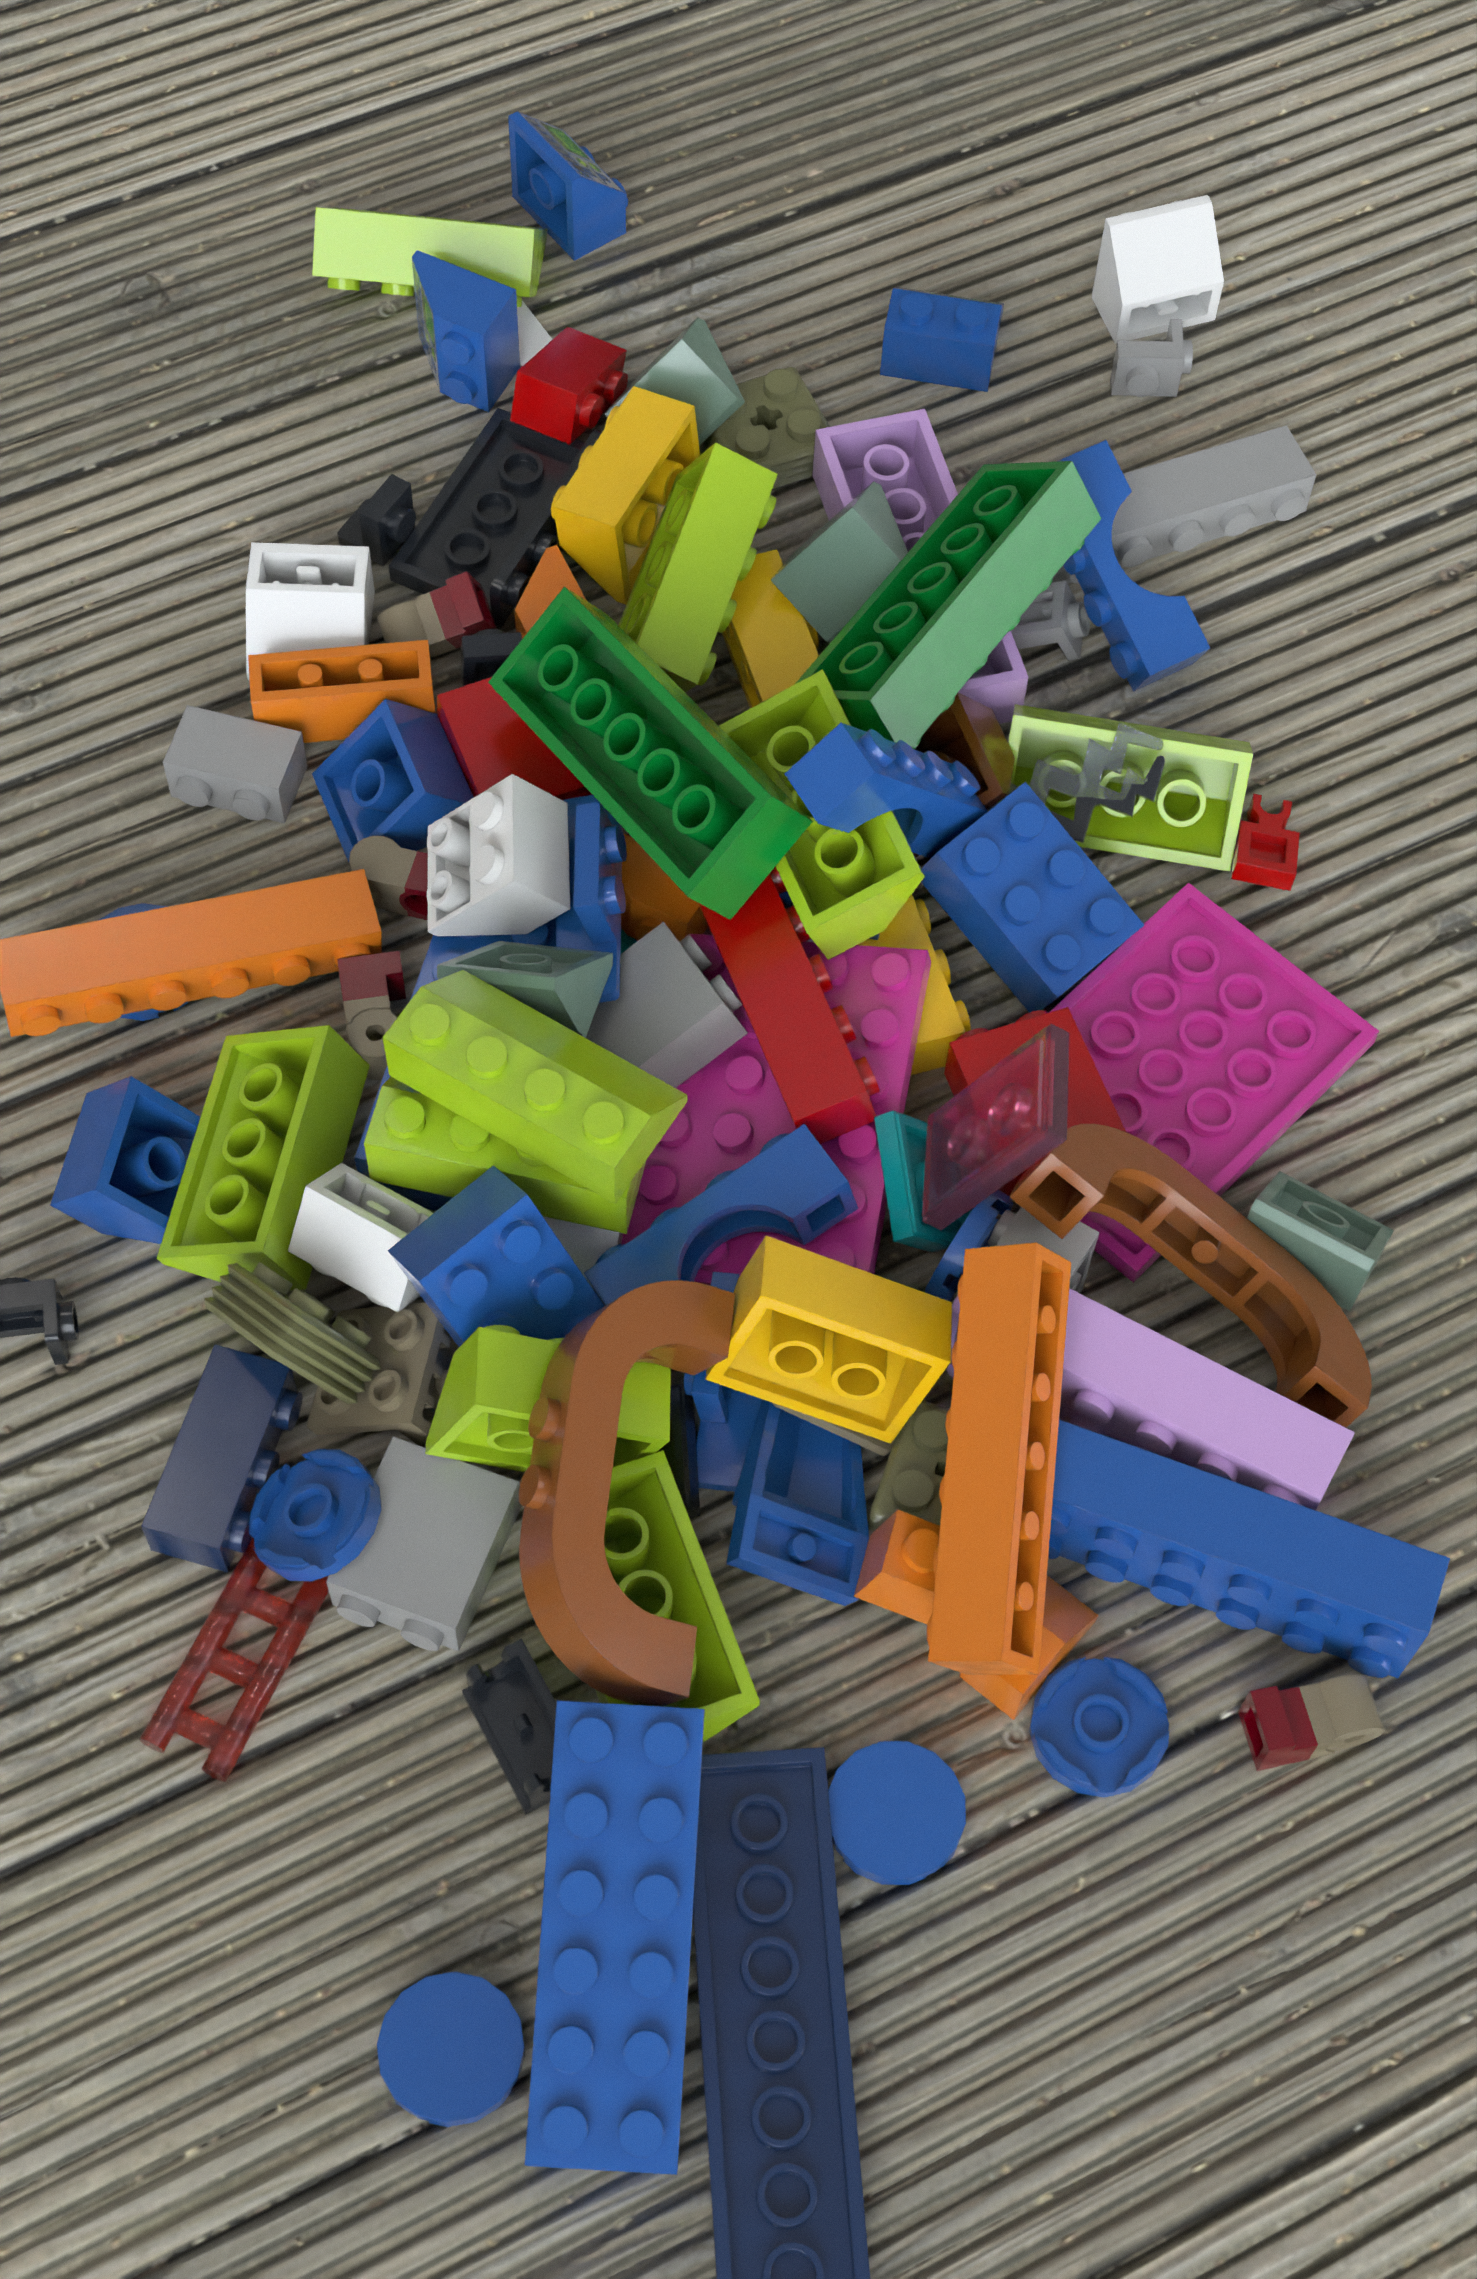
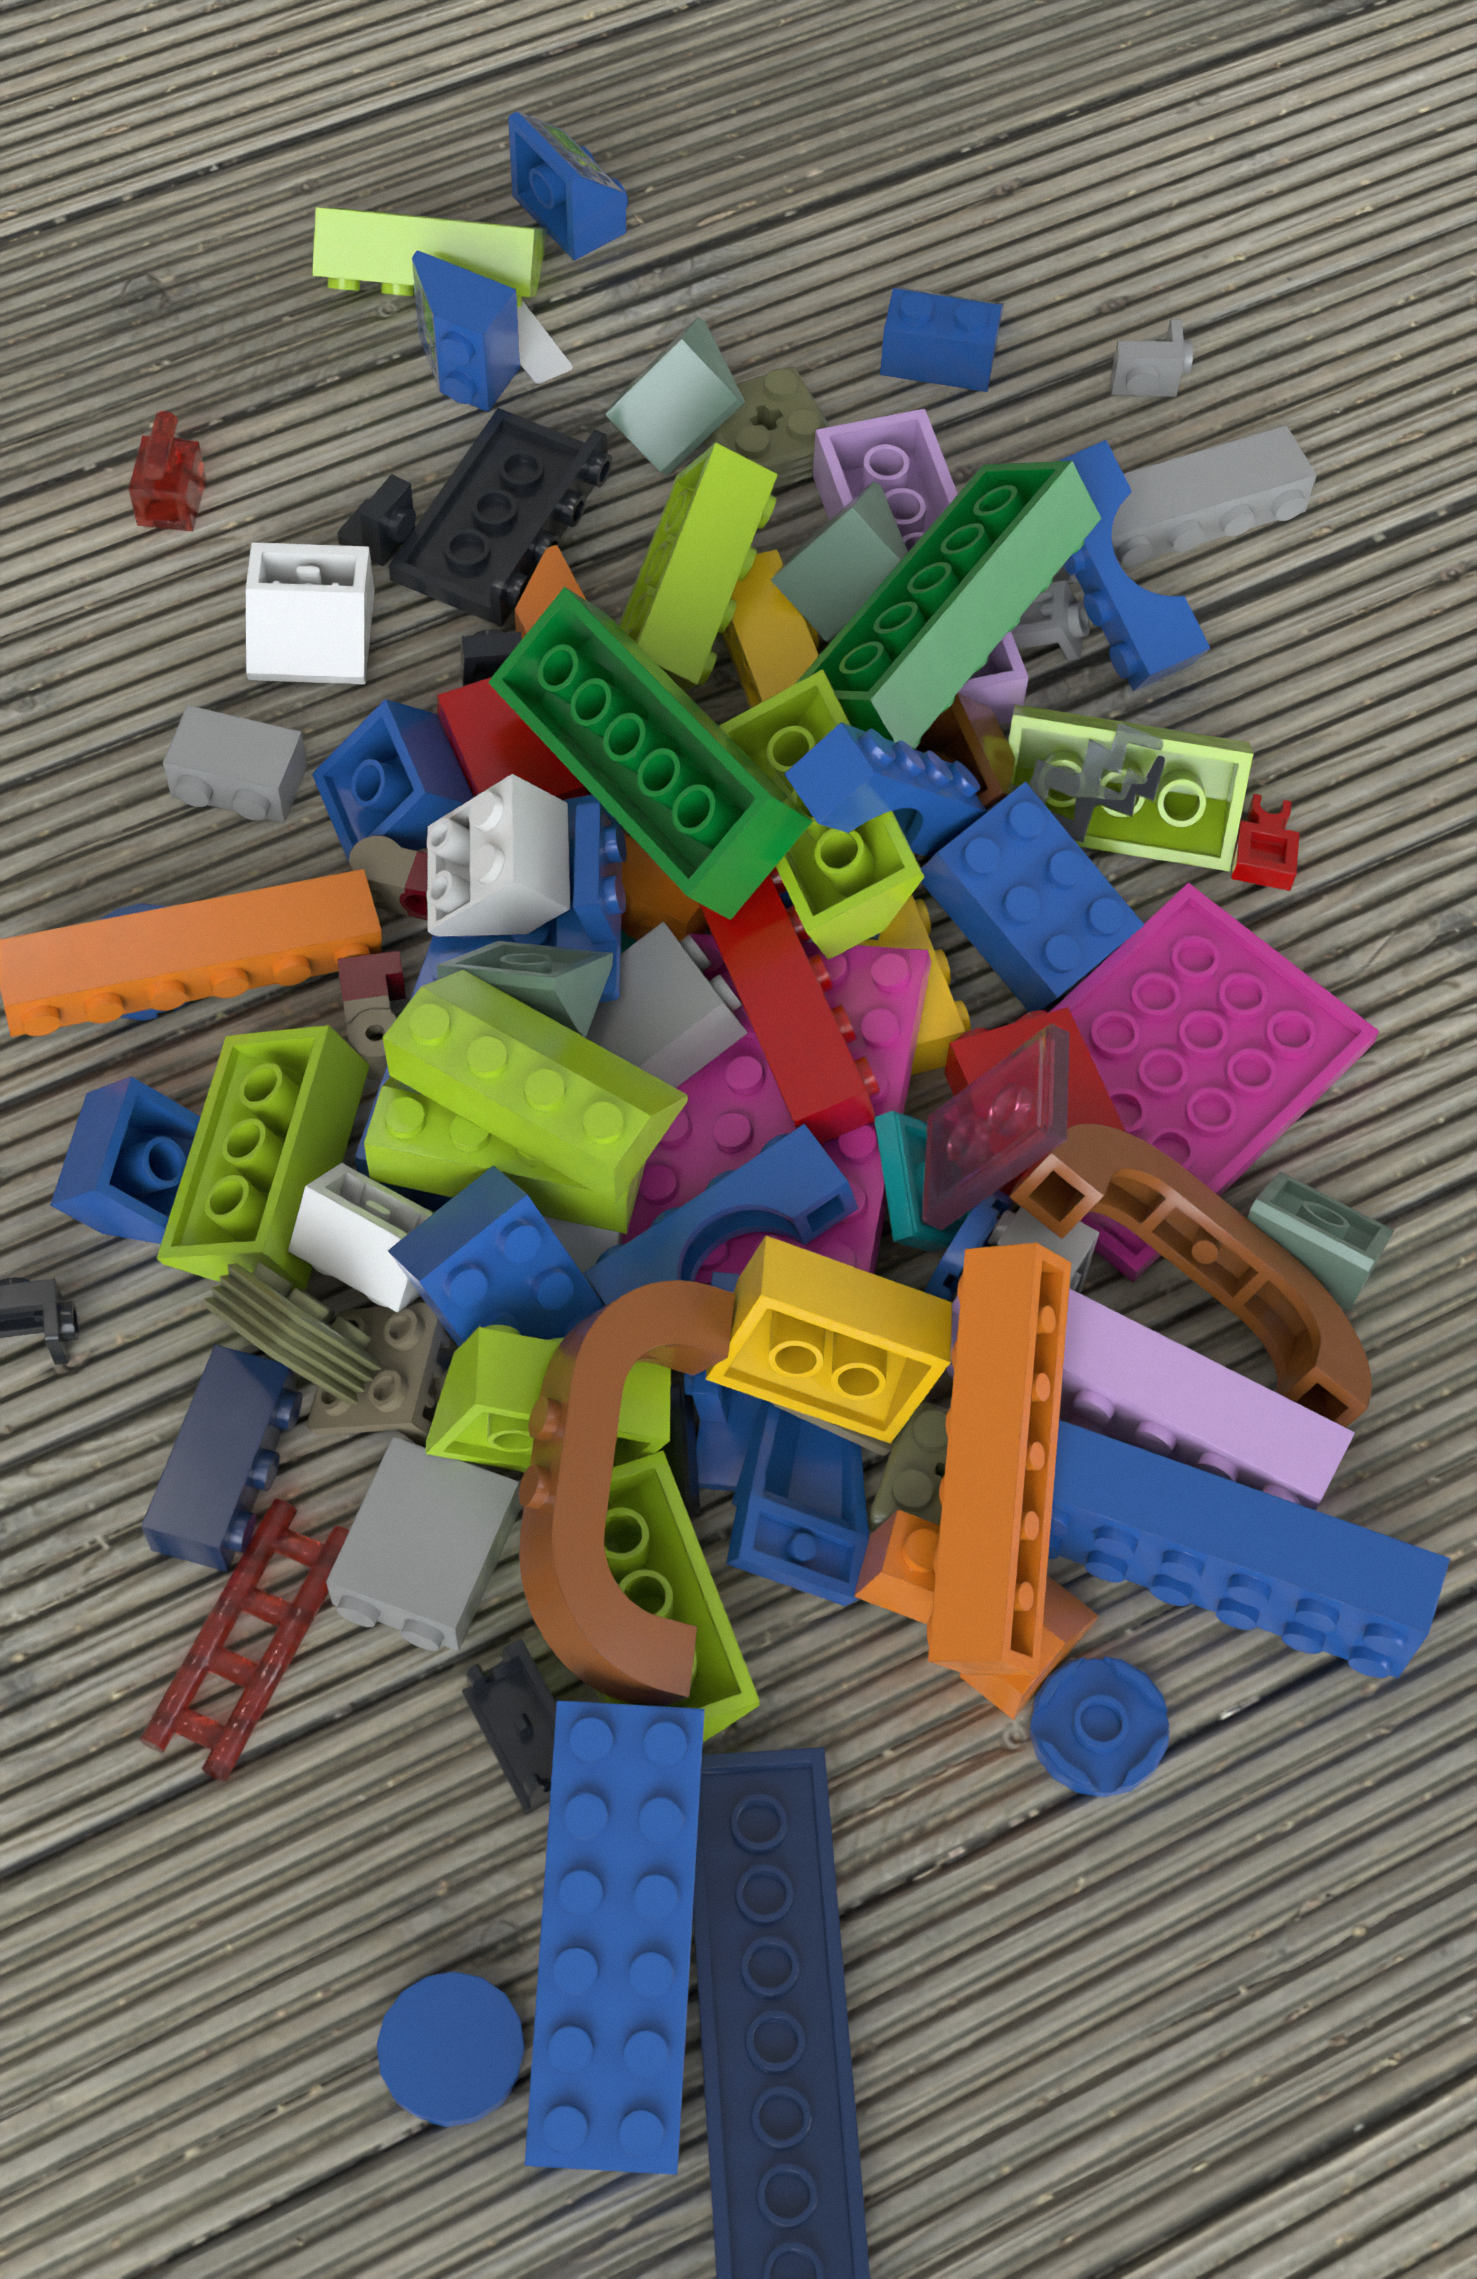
(167, 478): none -> clear red brick
(315, 1515): blue tile -> none
(337, 688): orange brick -> none
(440, 616): leg -> none
(568, 385): red brick -> none
(622, 487): yellow slope -> none
(896, 1812): blue tile -> none
(1158, 269): white slope -> none
(1308, 1720): leg -> none

